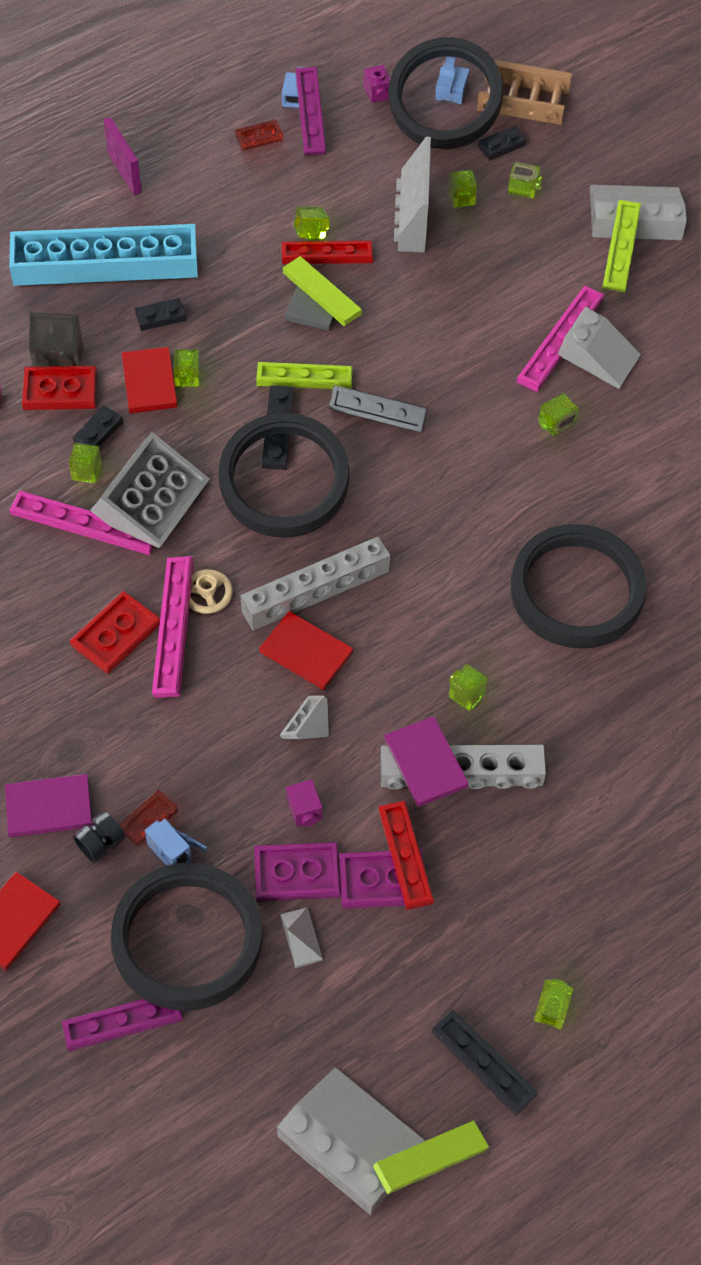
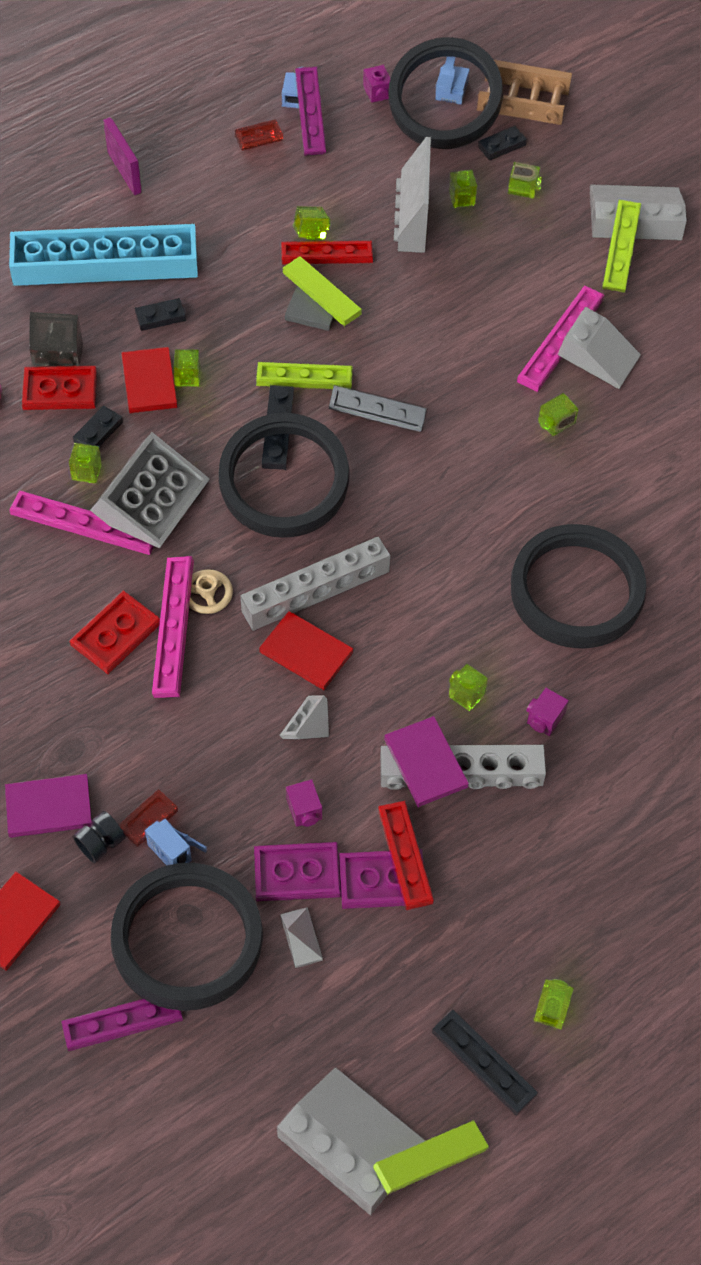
(546, 711): none -> magenta brick

